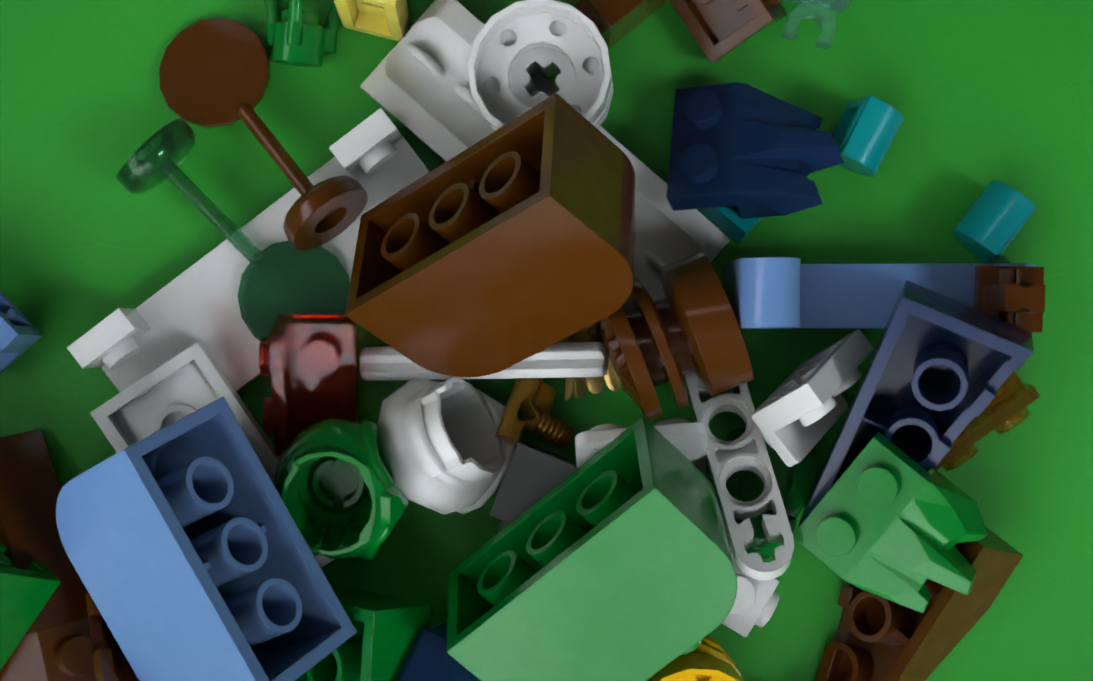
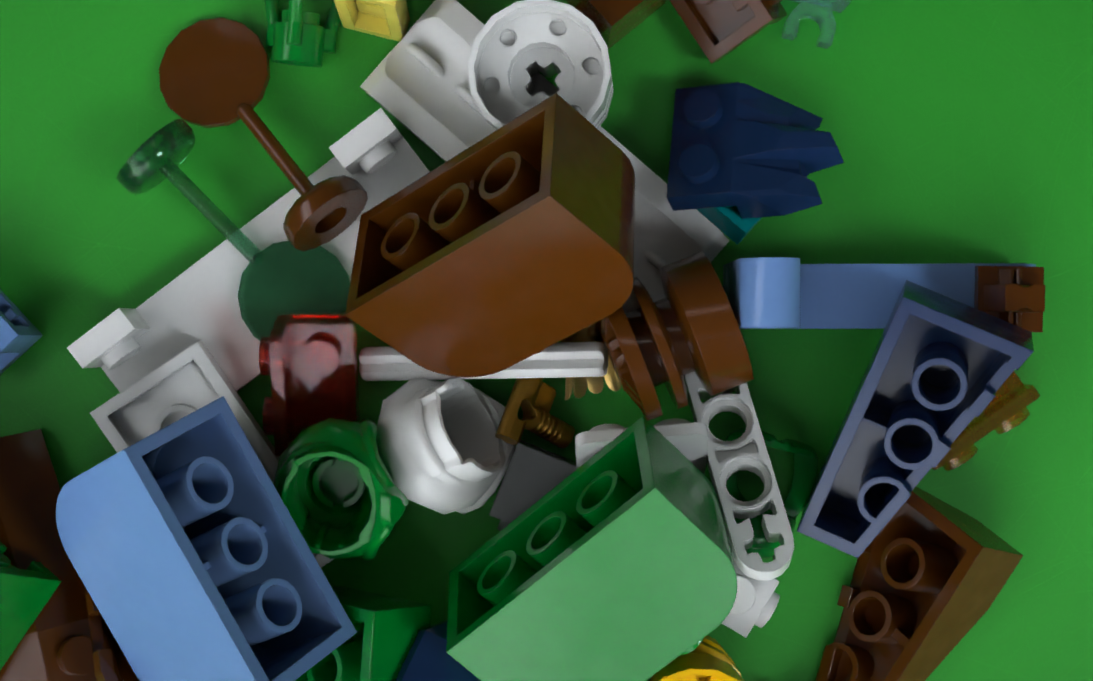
(810, 398): white bracket -> none
(866, 134): teal brick -> none
(894, 527): green plate -> none
(993, 221): teal brick -> none

